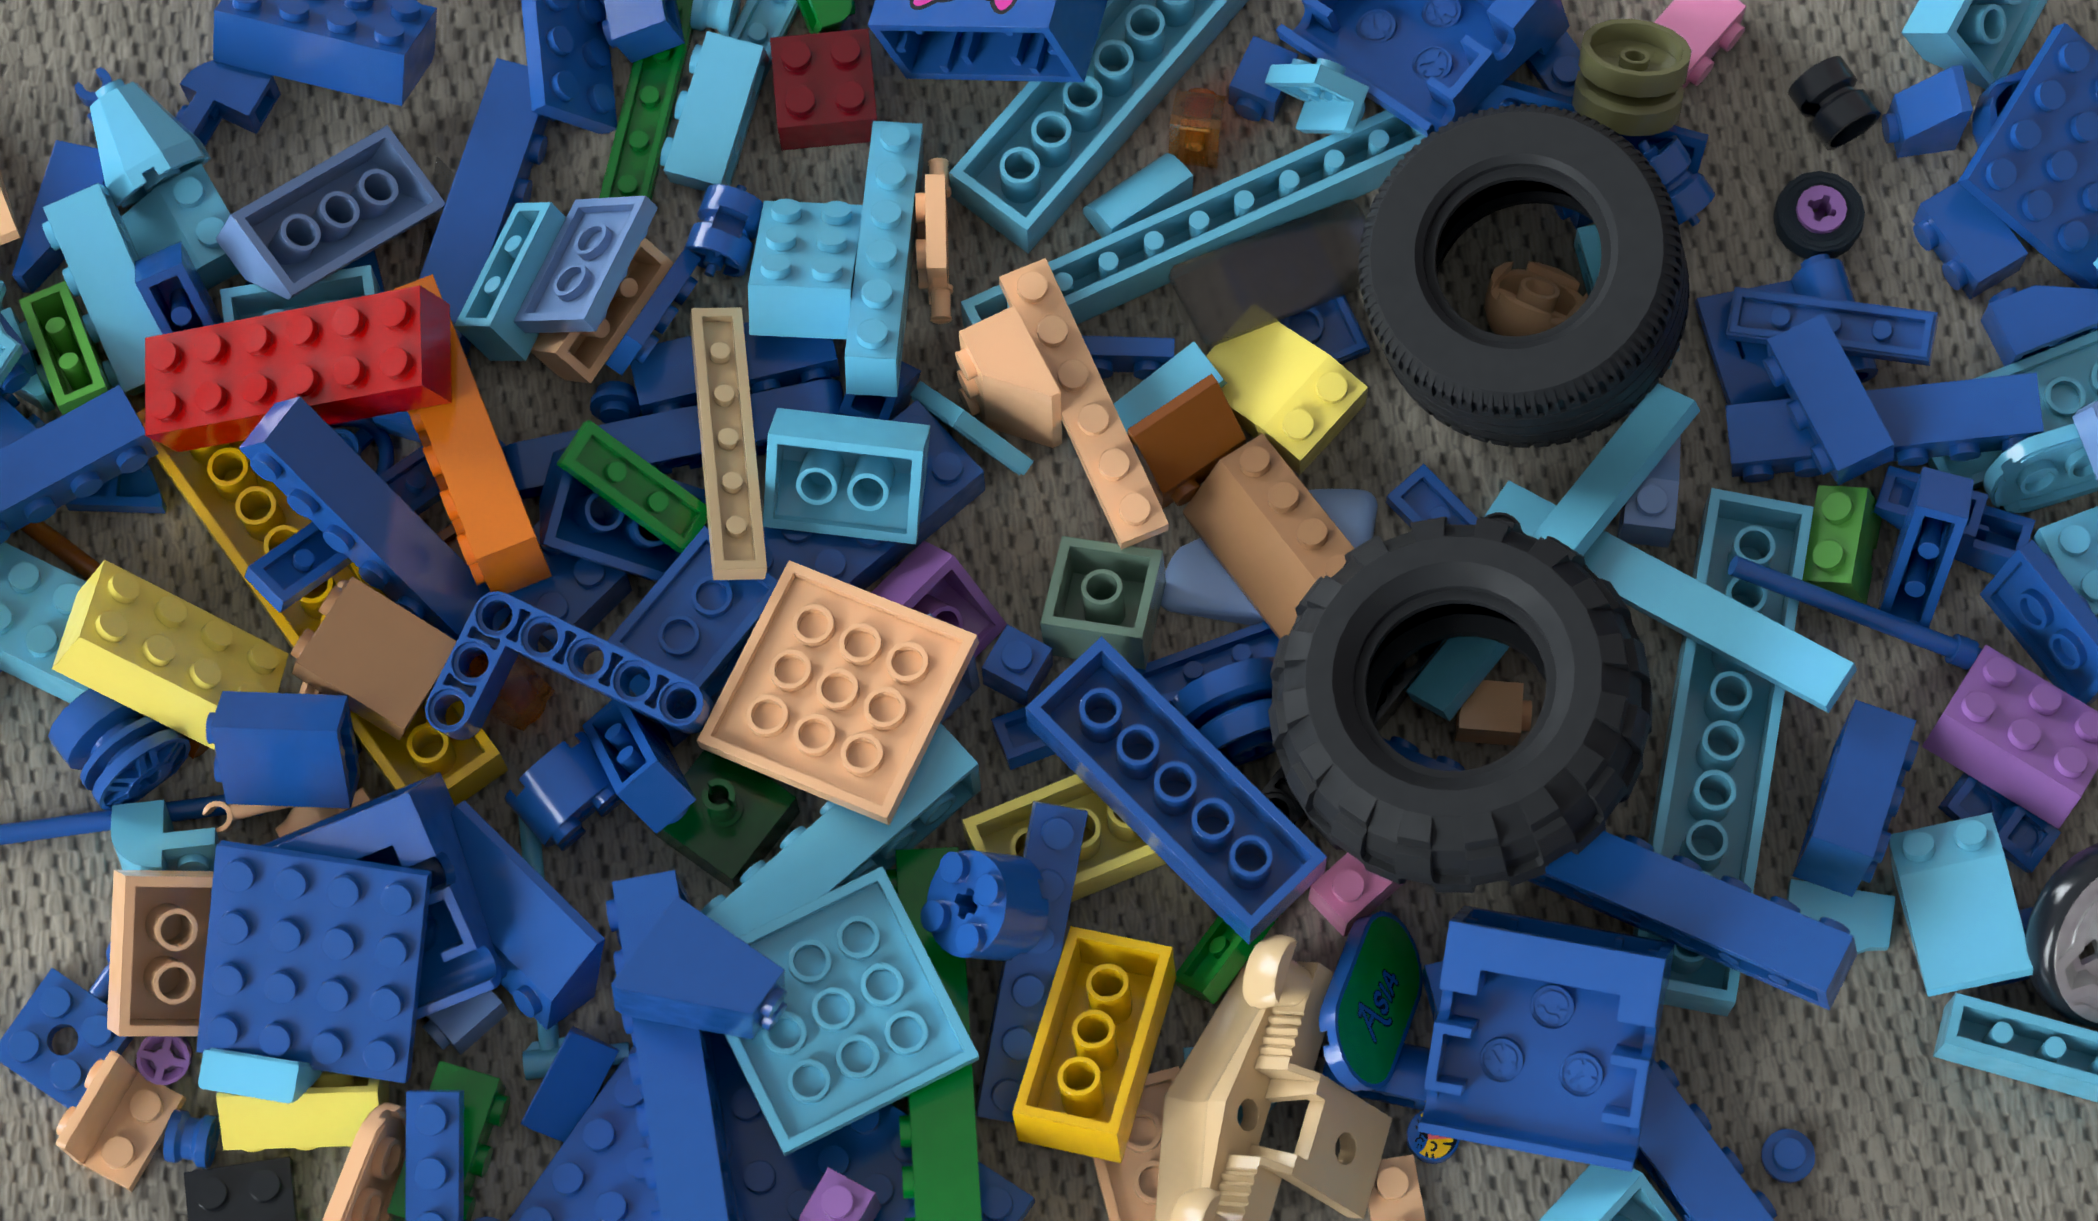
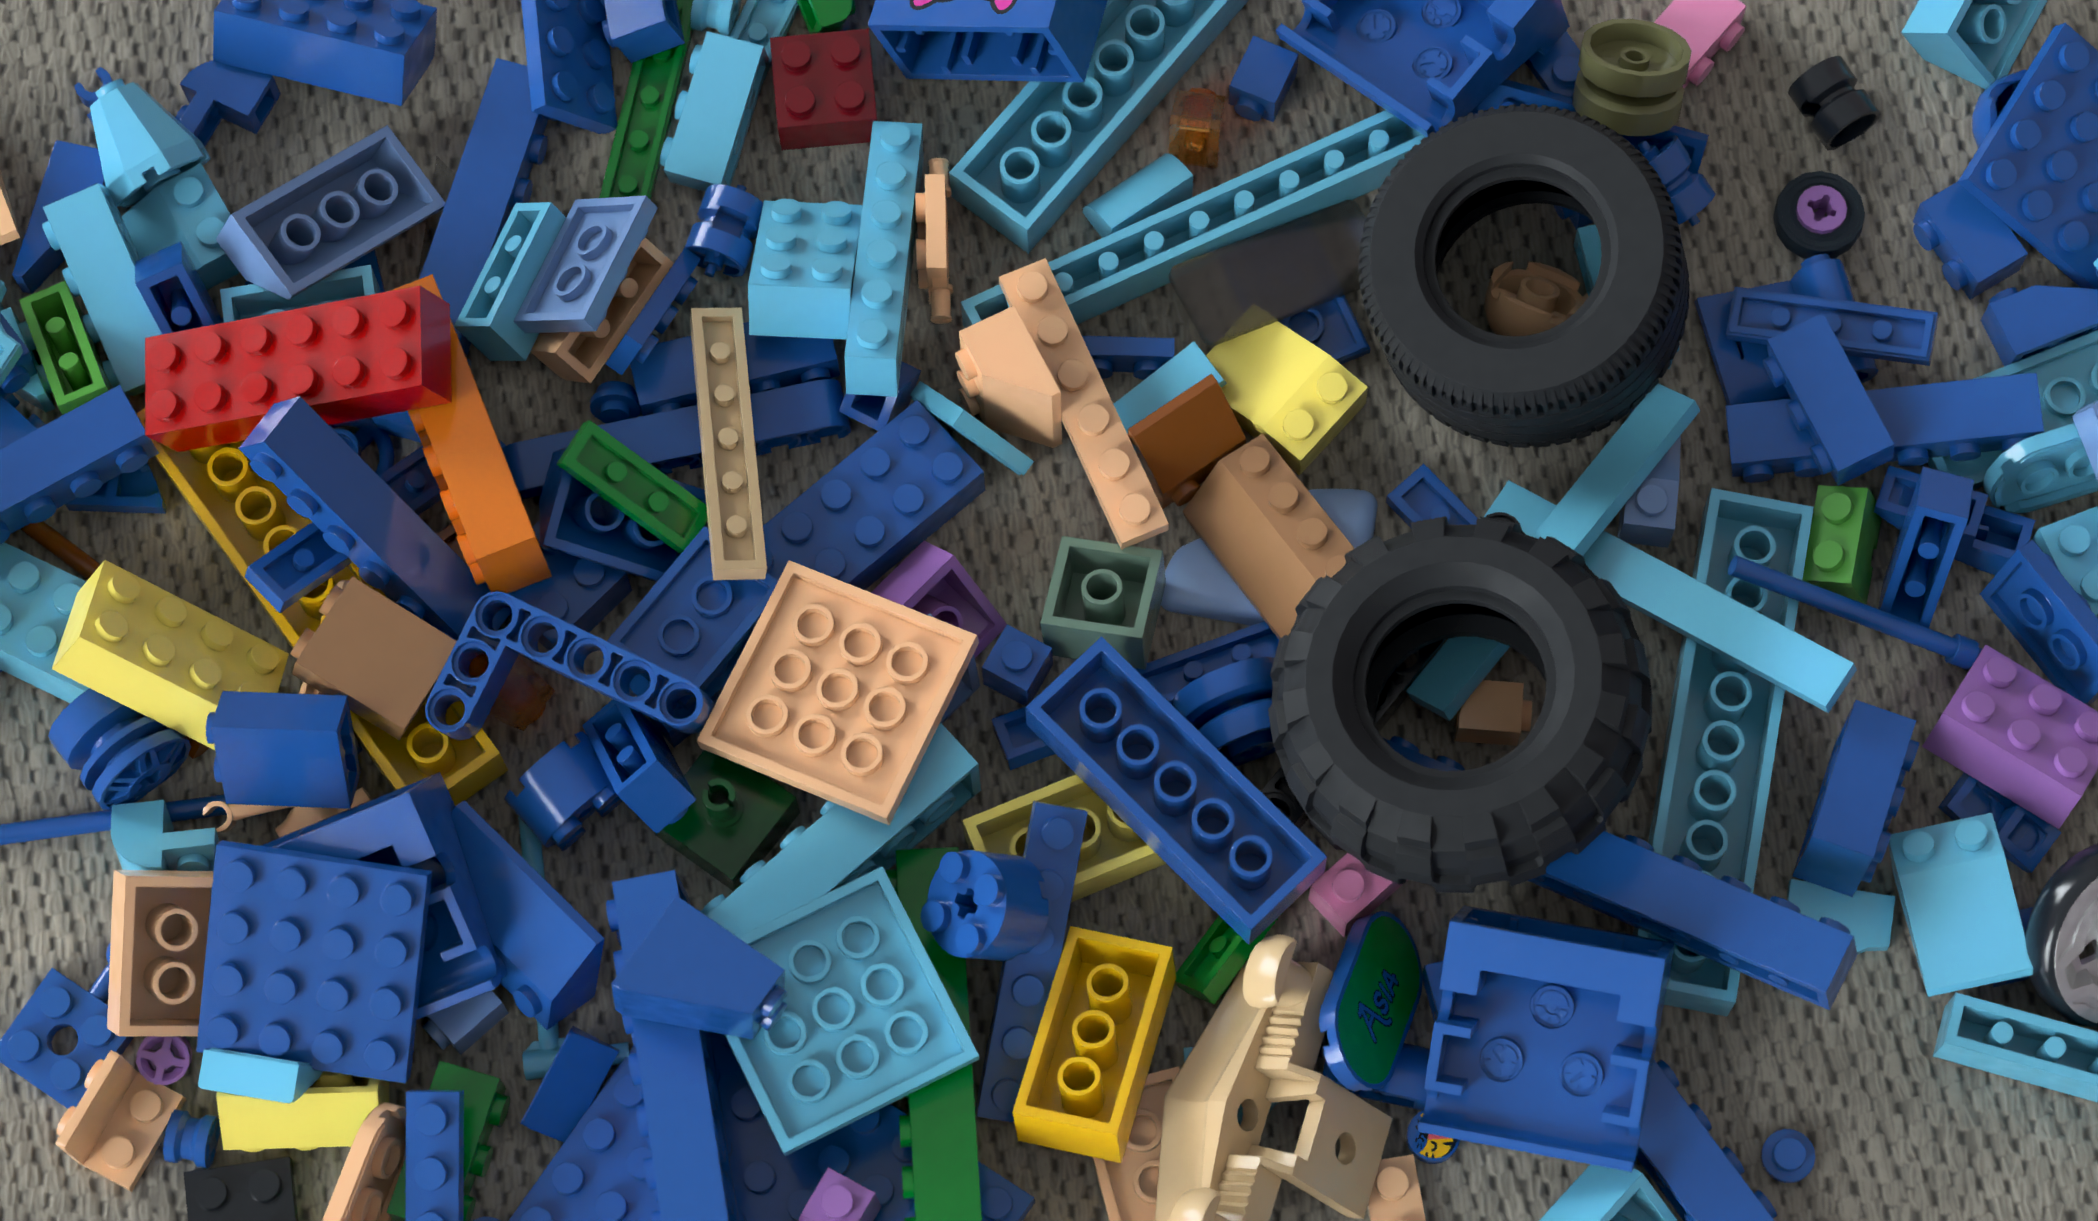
(845, 475): medium azure slope -> none
(1330, 98): medium azure bracket -> none
(1929, 114): blue slope -> none

